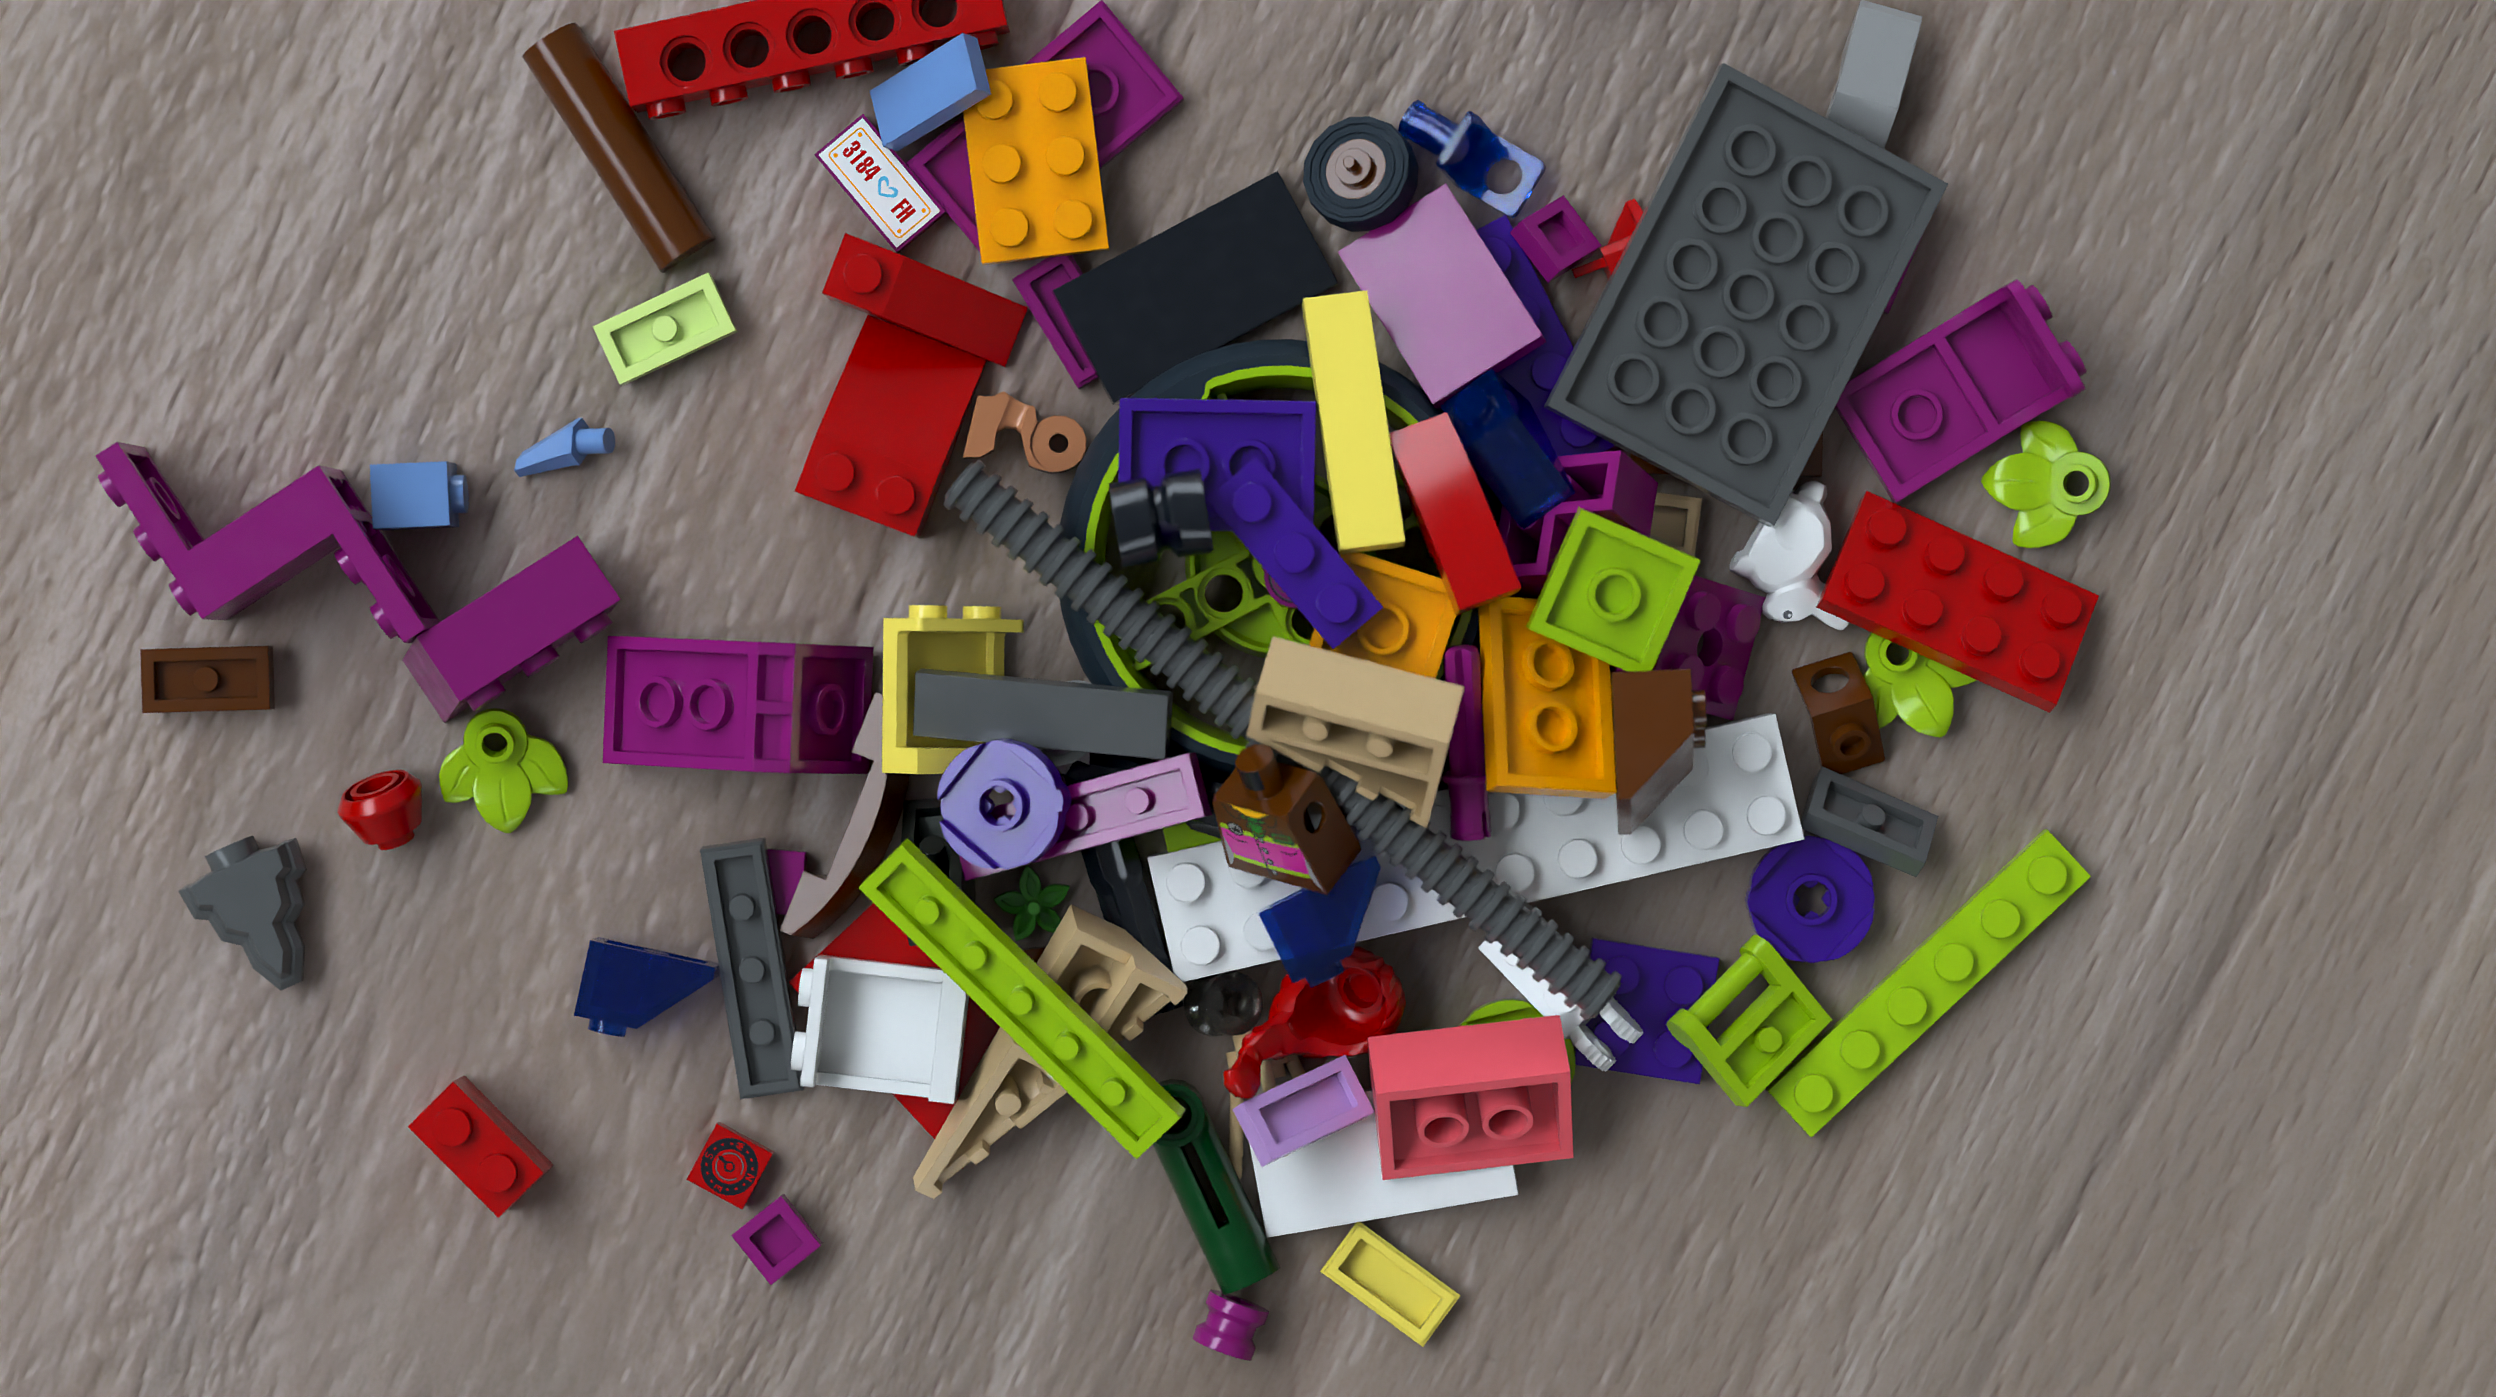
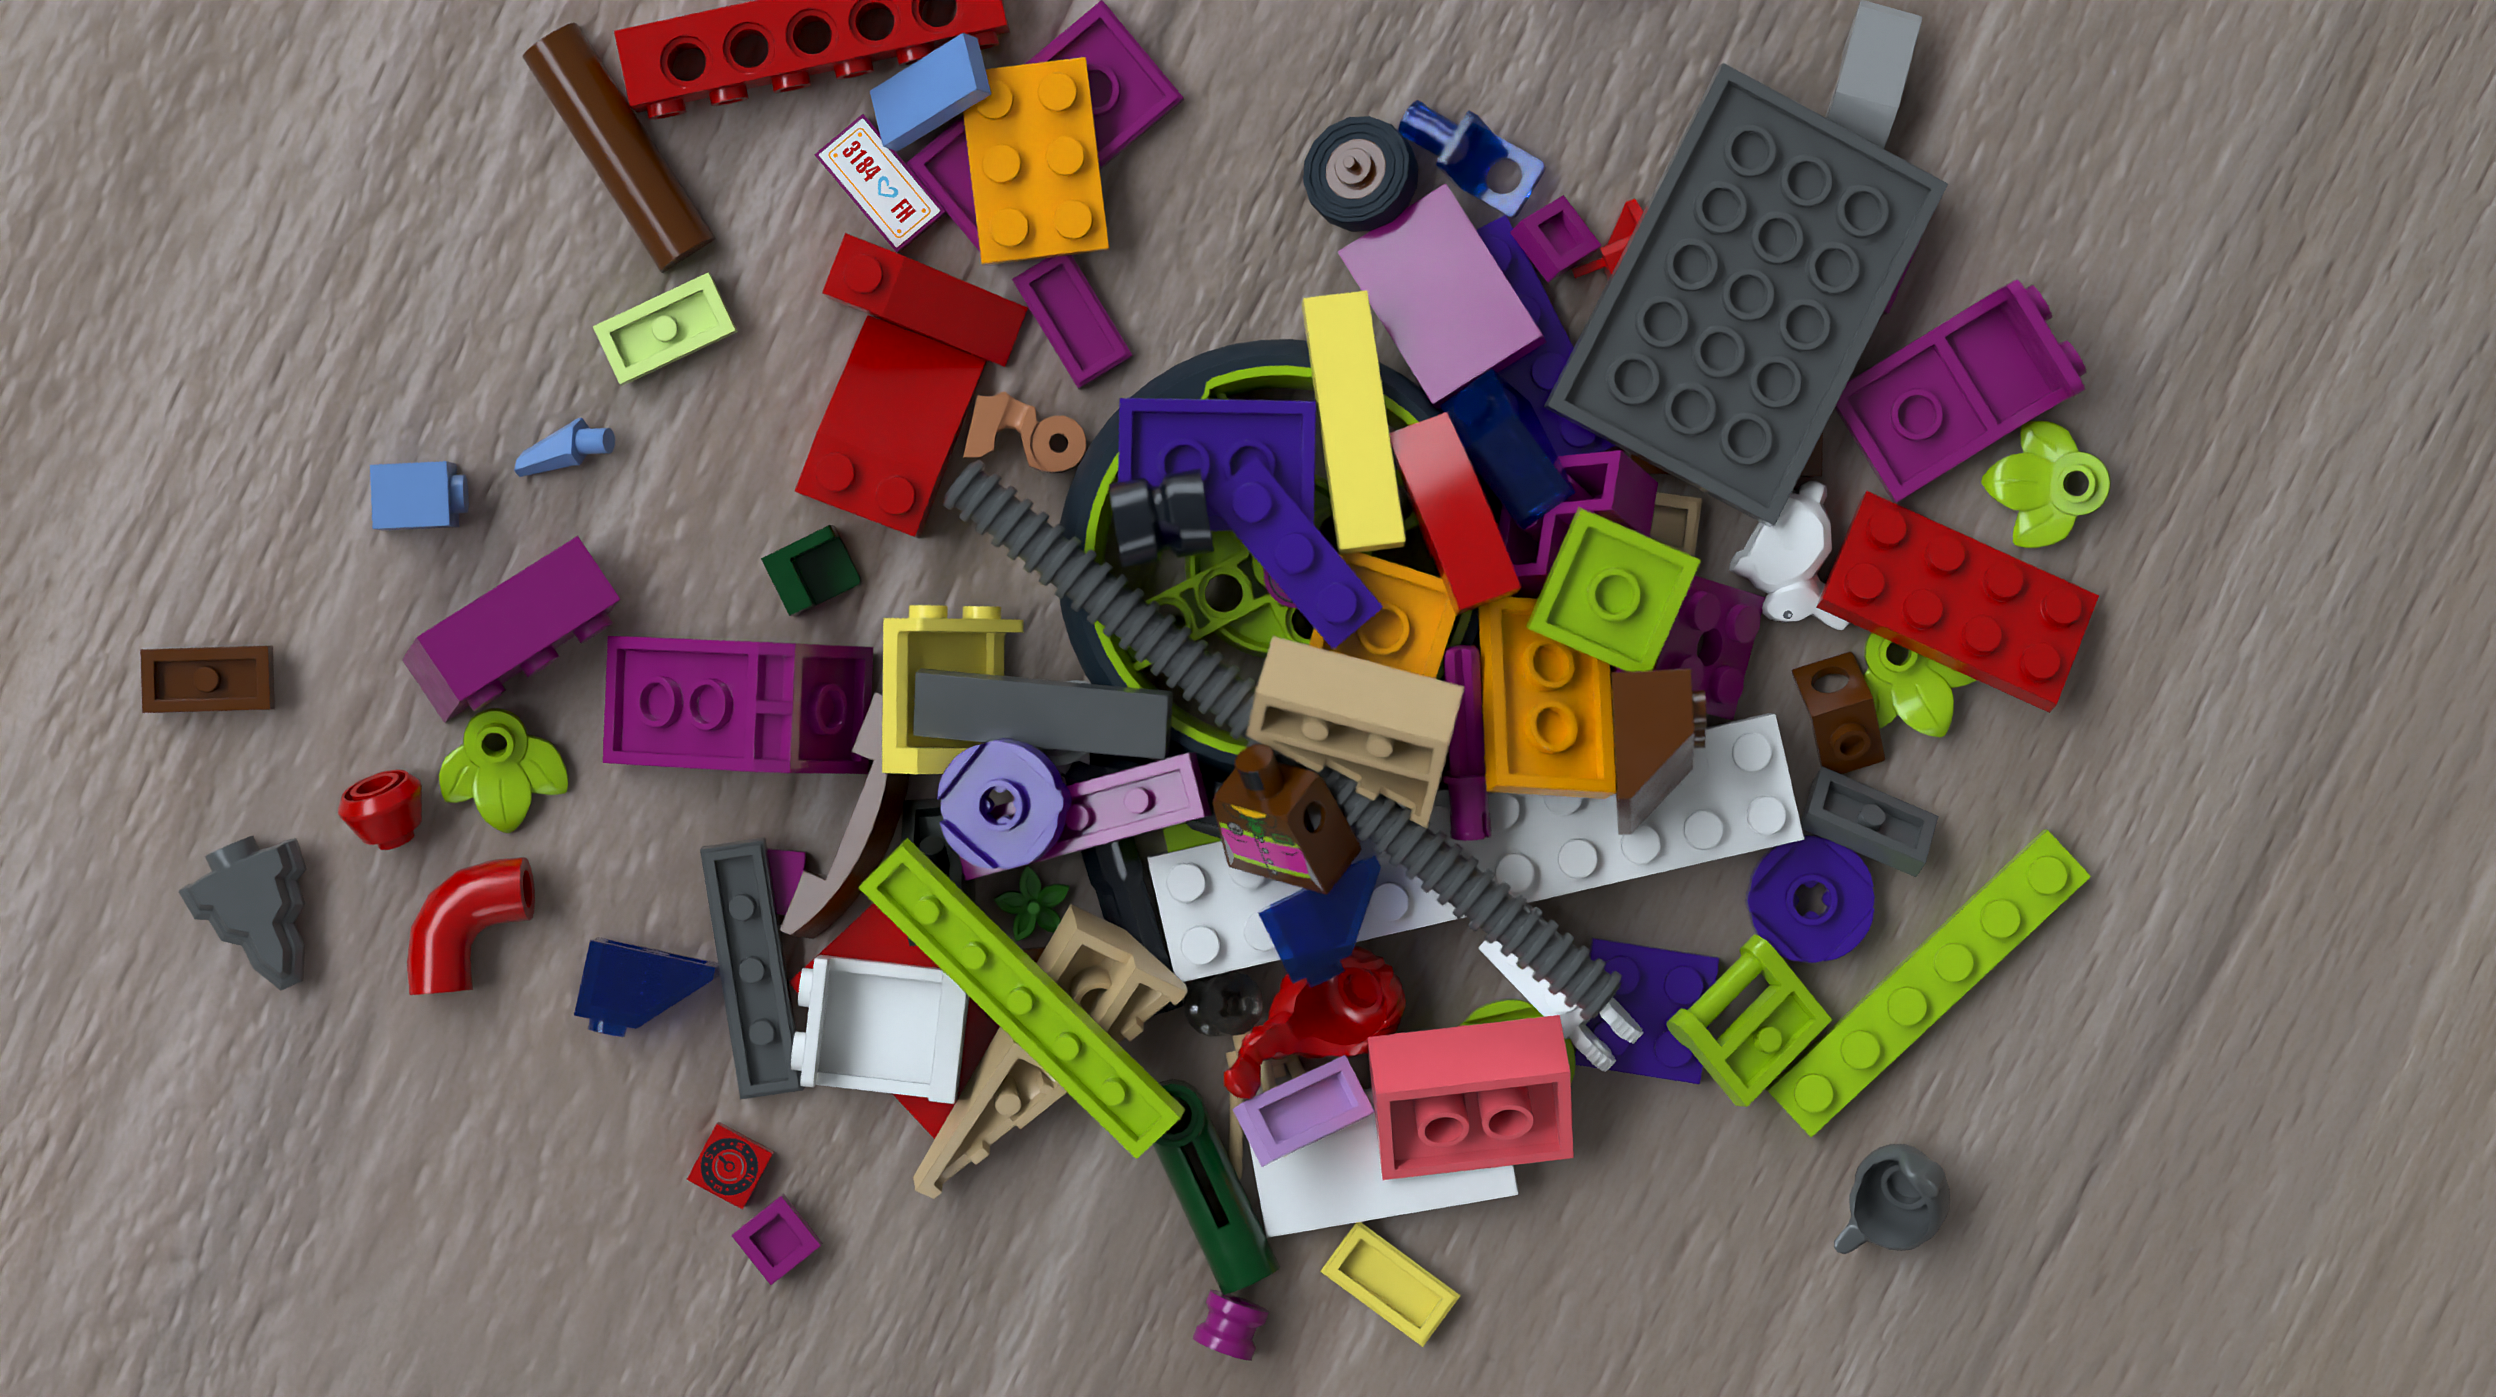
(265, 544): magenta bracket -> none
(458, 912): none -> red cylinder
(480, 1146): red brick -> none
(811, 570): none -> dark green panel
(1195, 286): black tile -> none
(1895, 1200): none -> dark grey hair

